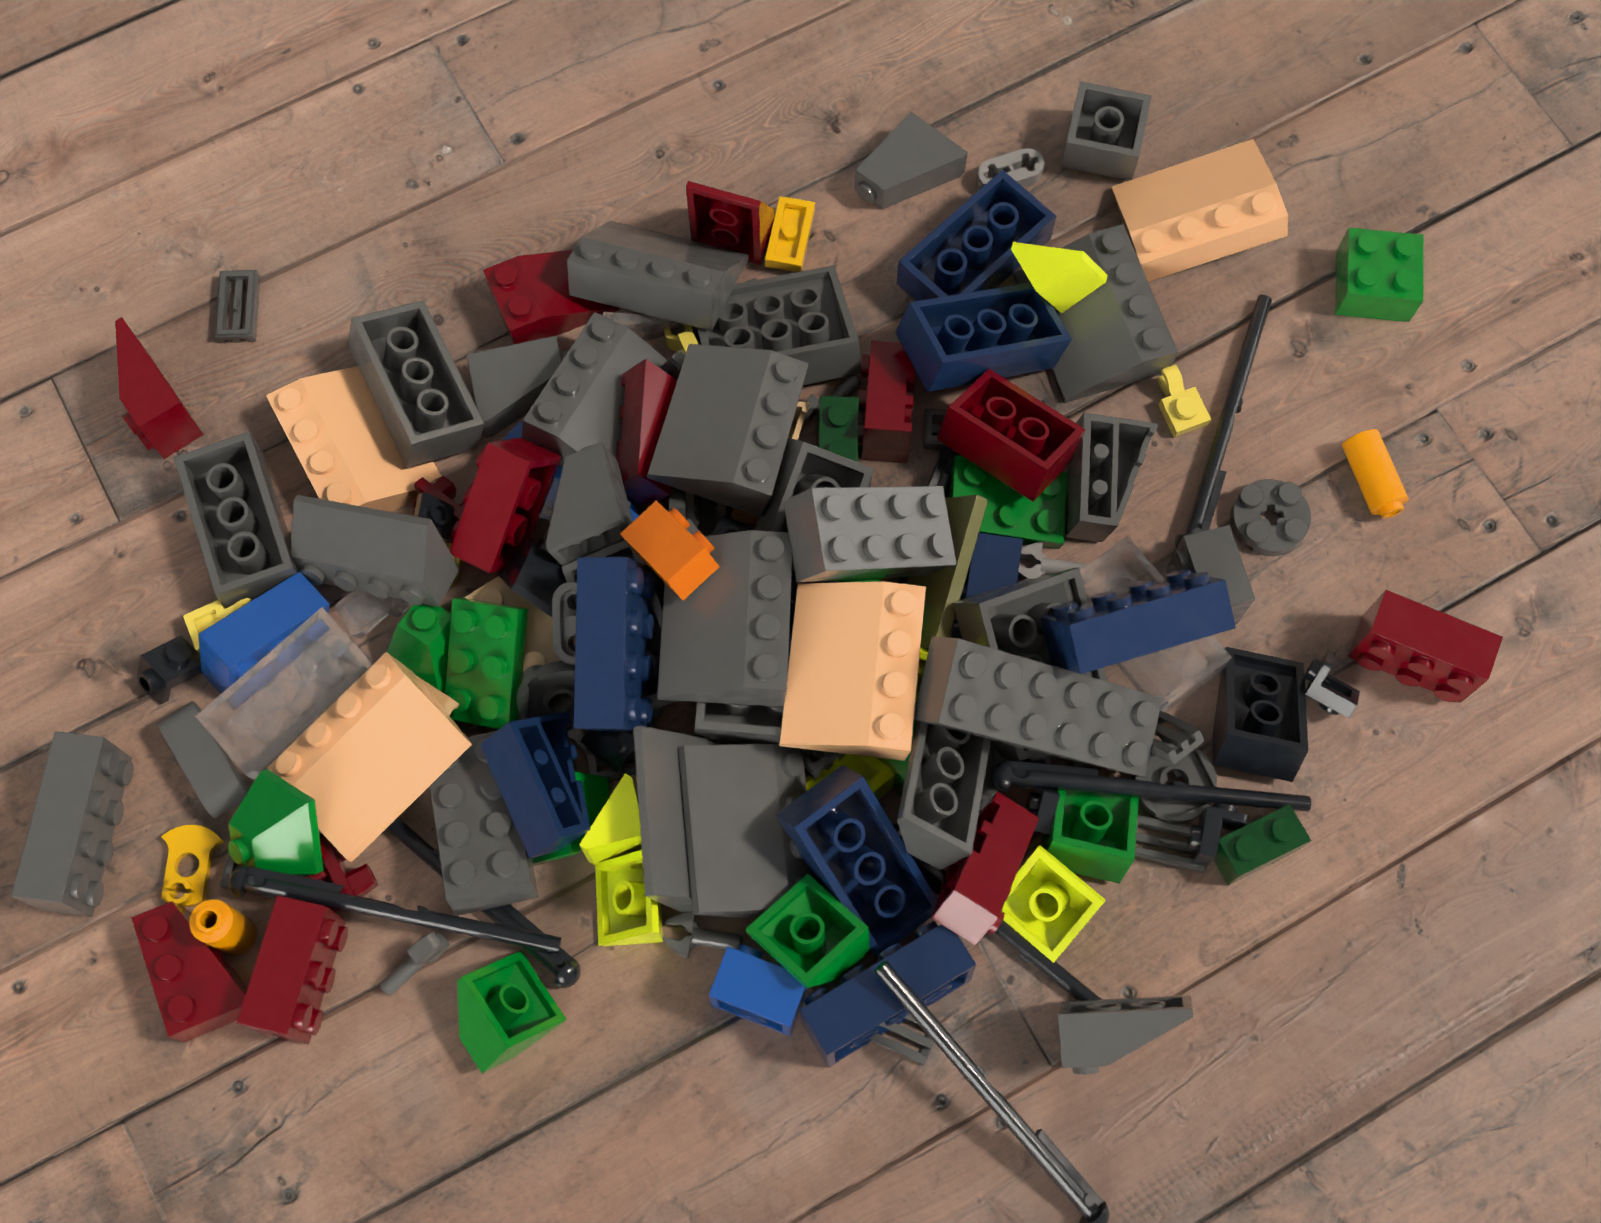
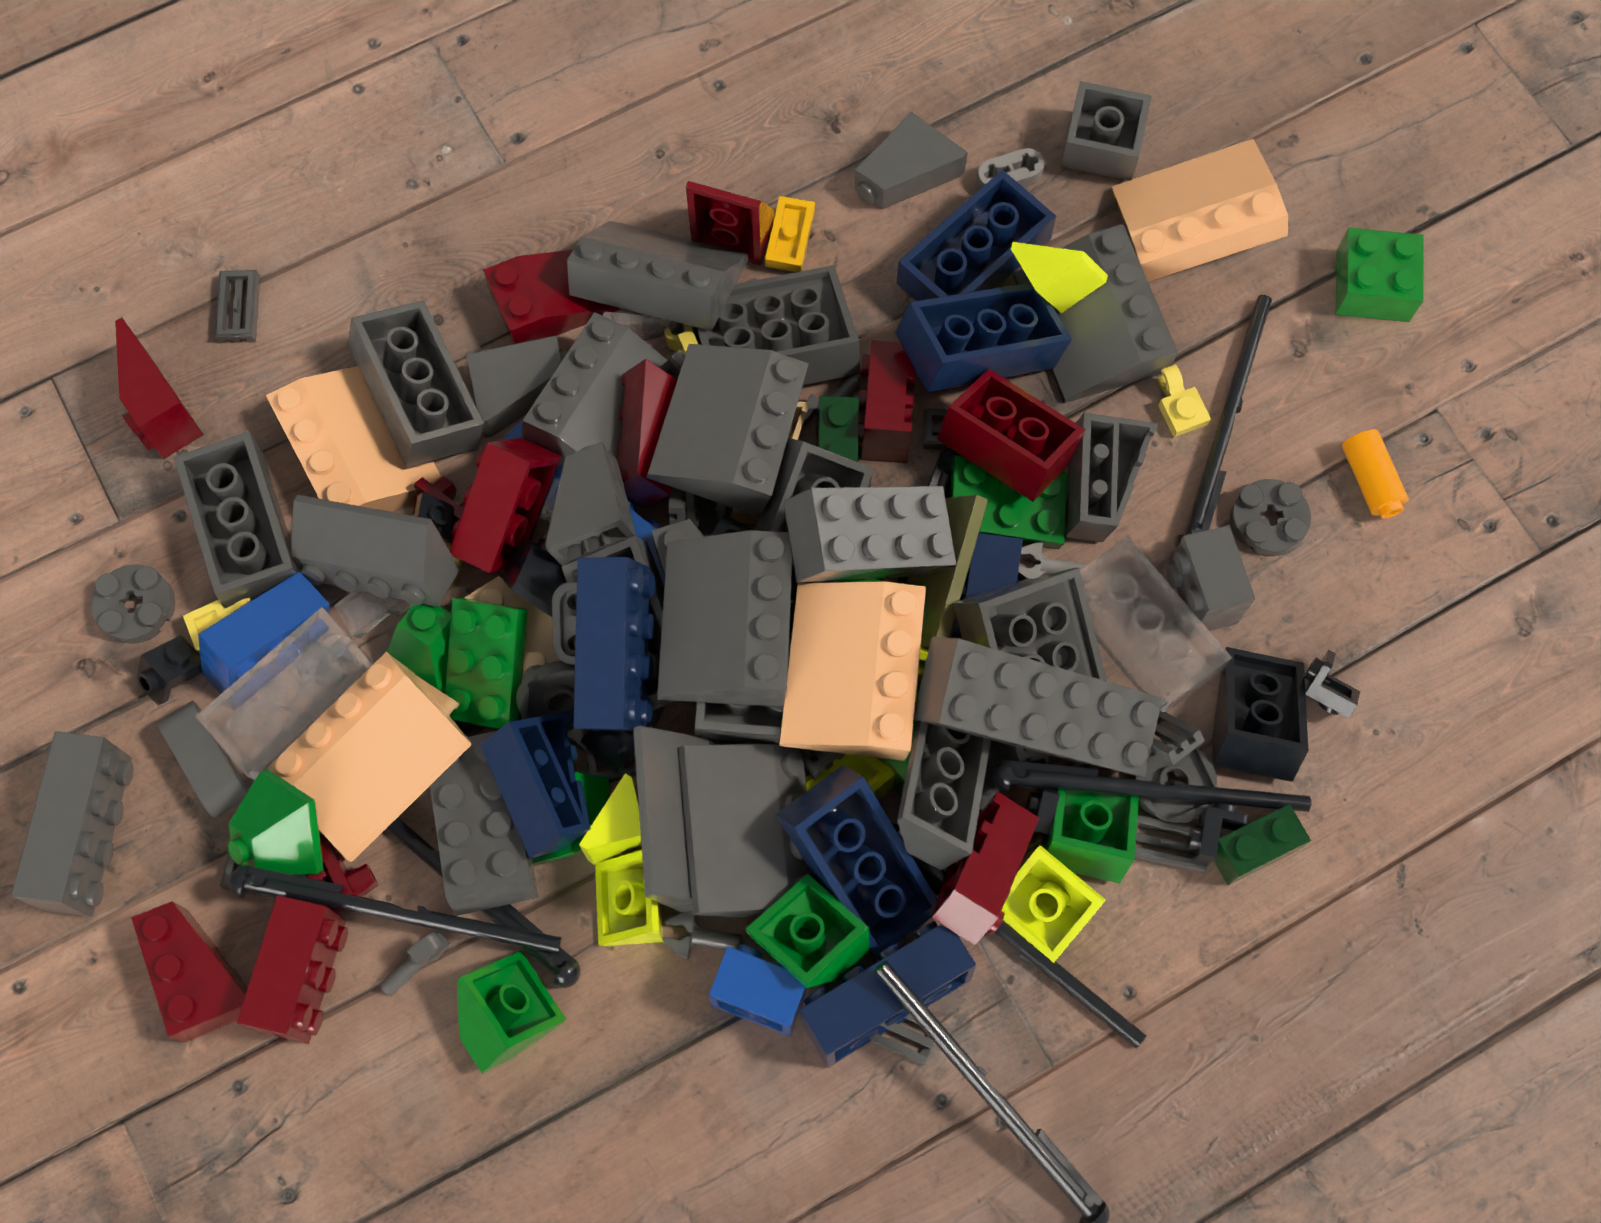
(123, 583): none -> dark grey plate
(182, 842): yellow piece -> none
(222, 927): light orange brick -> none
(670, 549): orange brick -> none
(1108, 1029): dark grey slope -> none
(1137, 621): dark blue brick -> none
(1424, 647): dark red brick -> none

